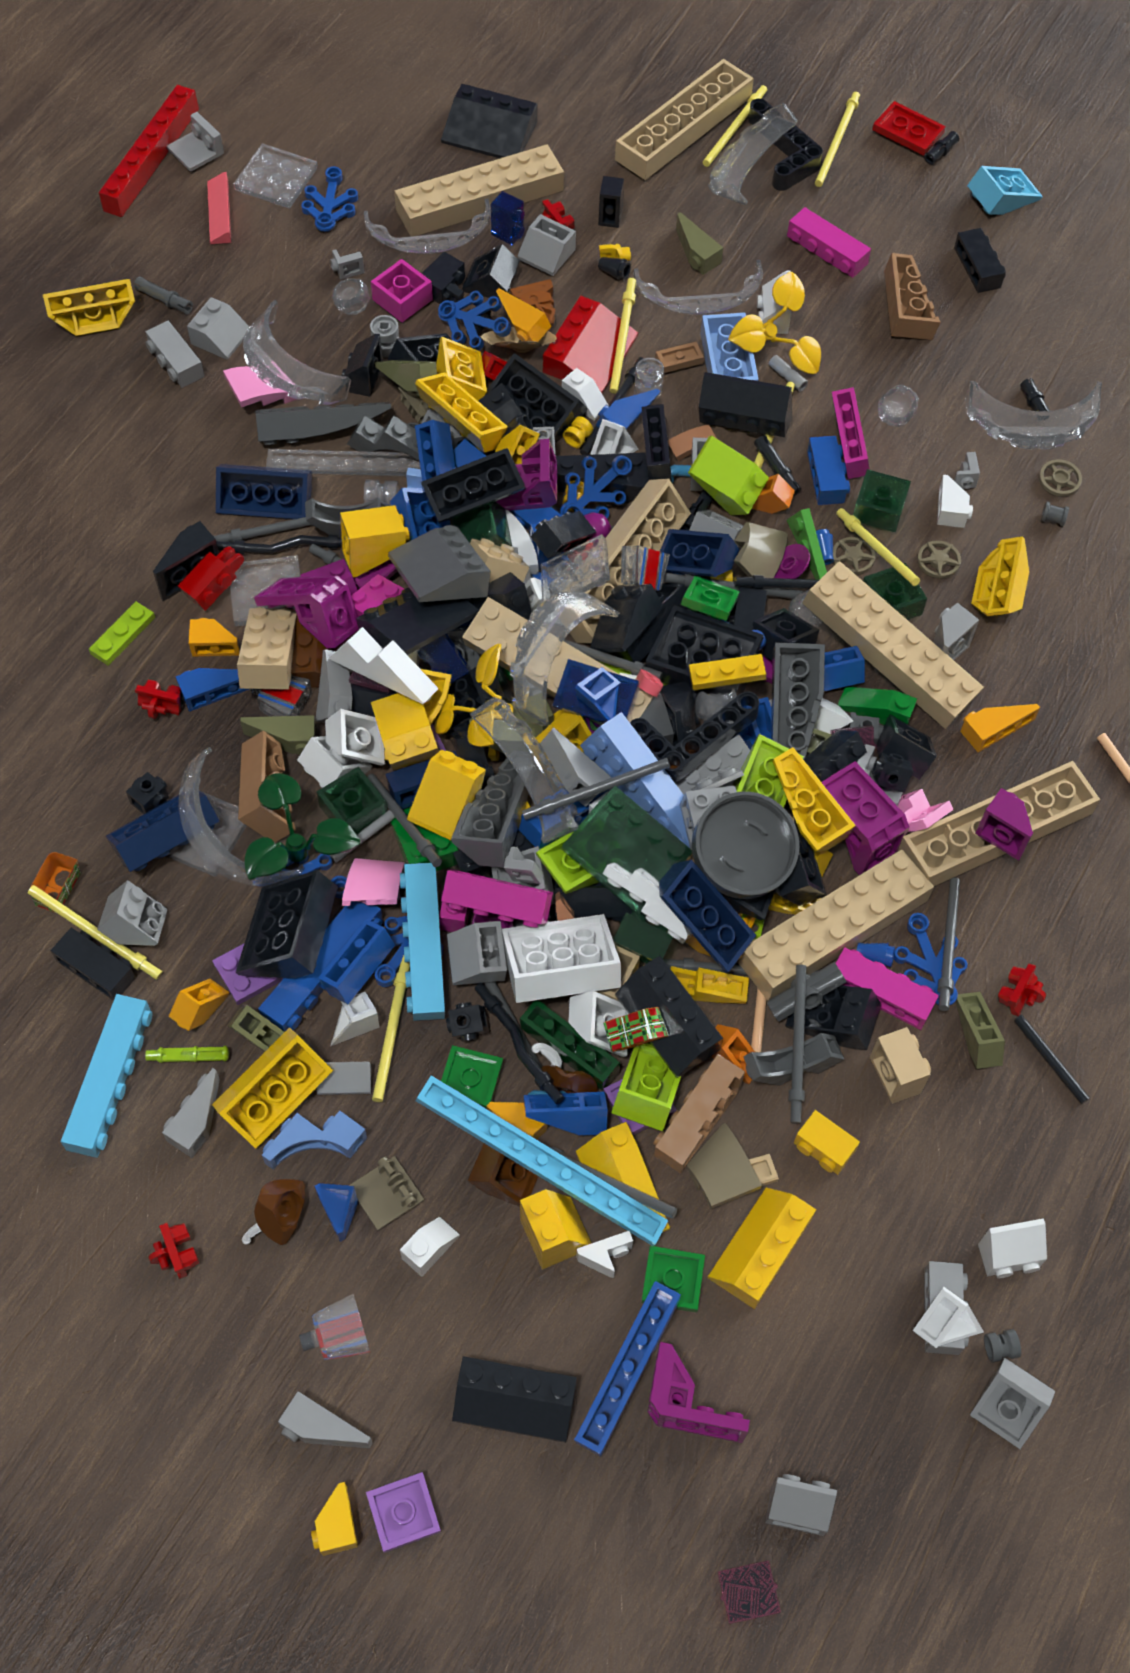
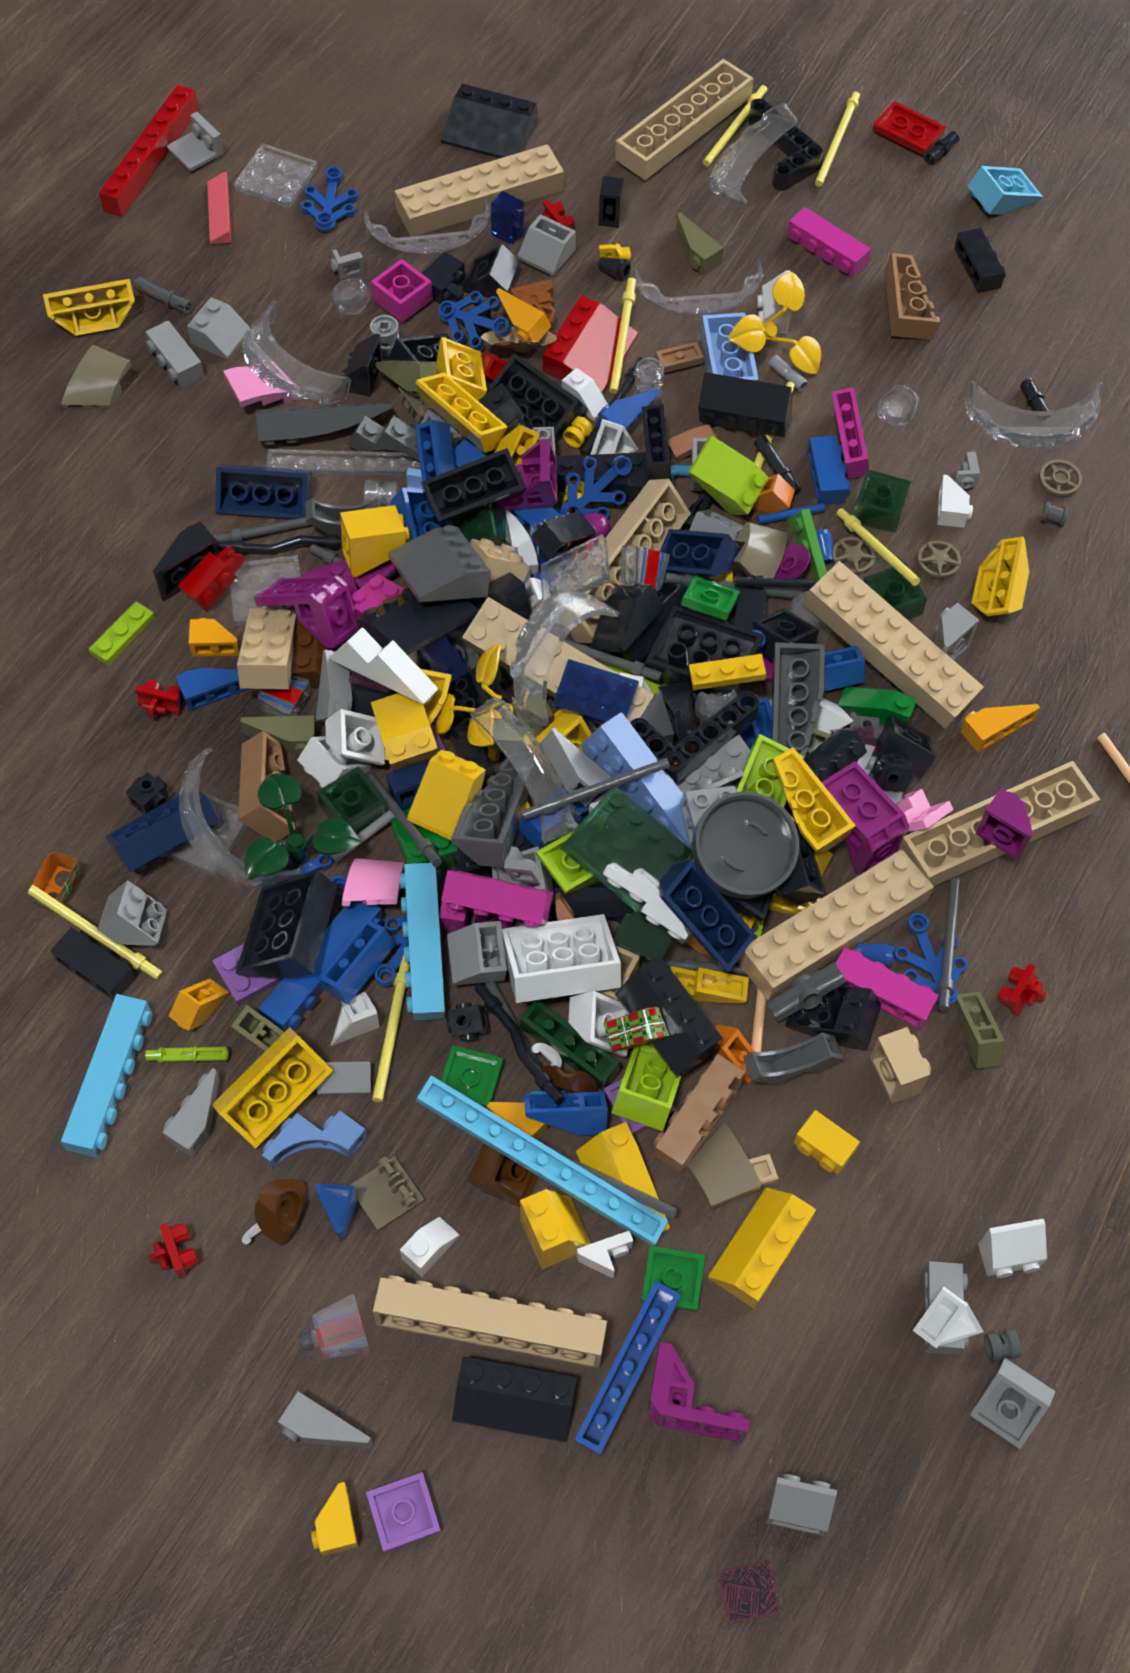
(96, 380): none -> dark tan slope
(490, 1321): none -> tan brick
(599, 693): blue slope -> none
(649, 683): coral beam -> none
(782, 515): none -> blue bar
(796, 1094): dark grey bar -> none
(1051, 1059): black bar -> none

